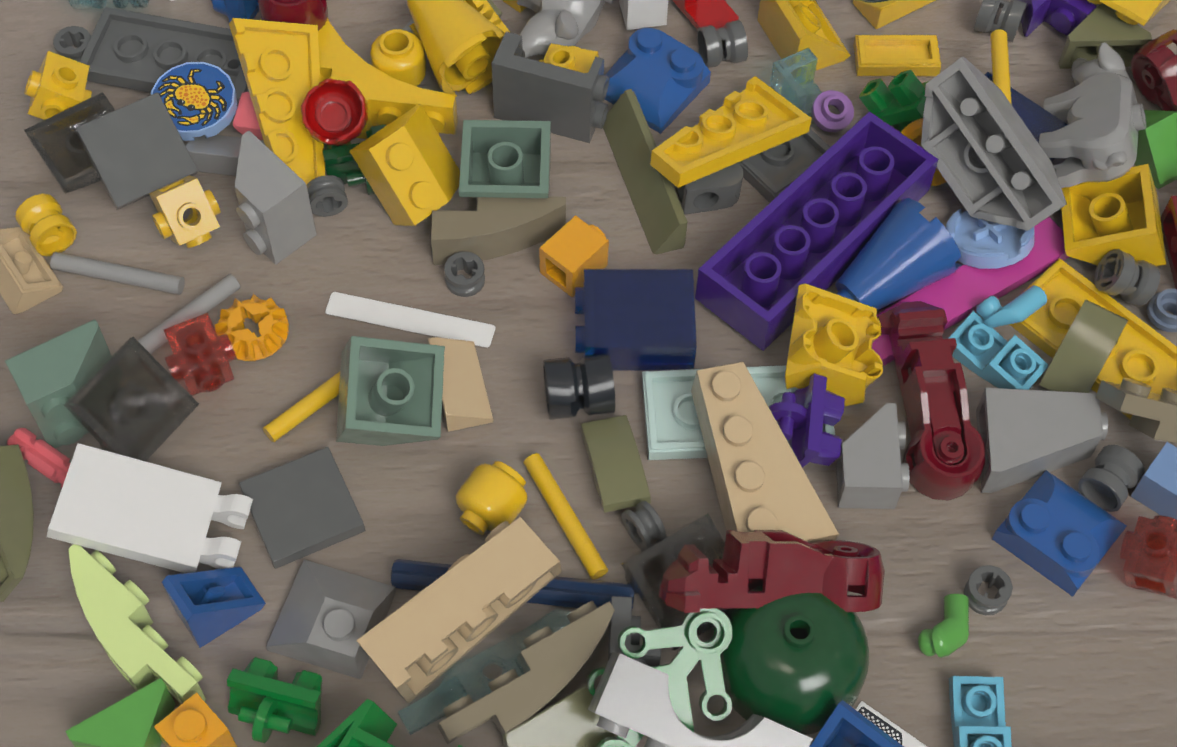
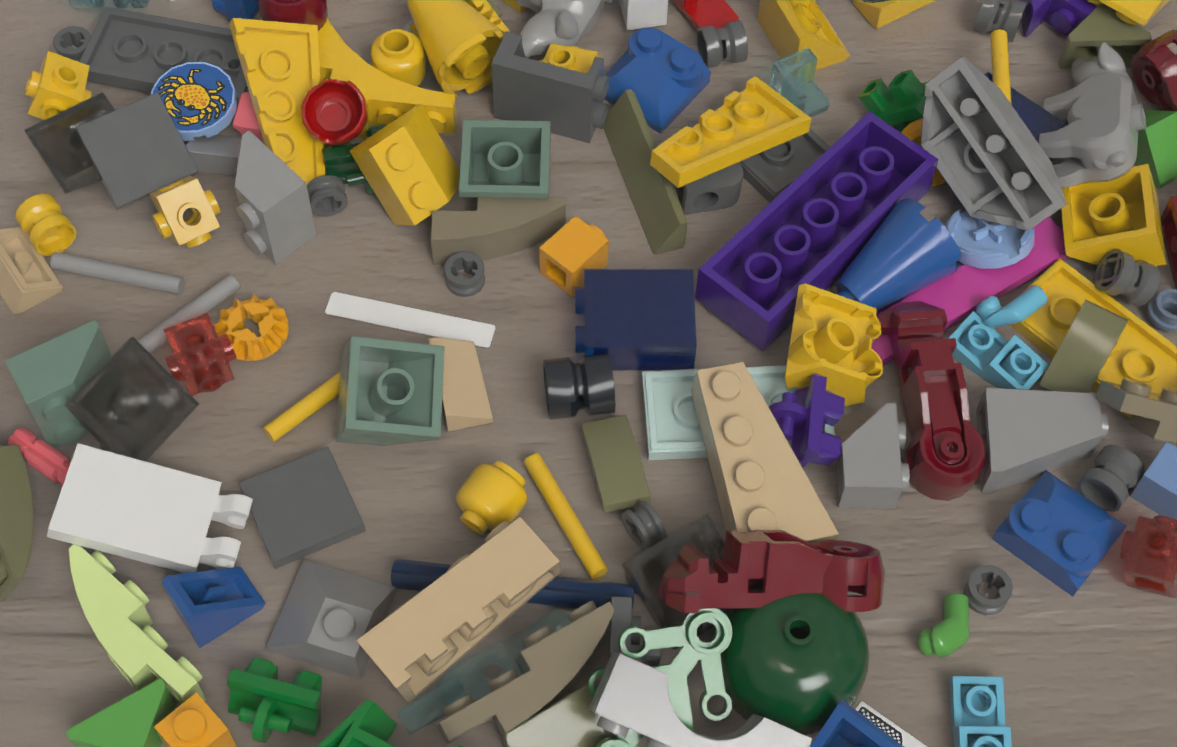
(824, 118): medium lavender plate -> none
(895, 54): yellow tile -> none

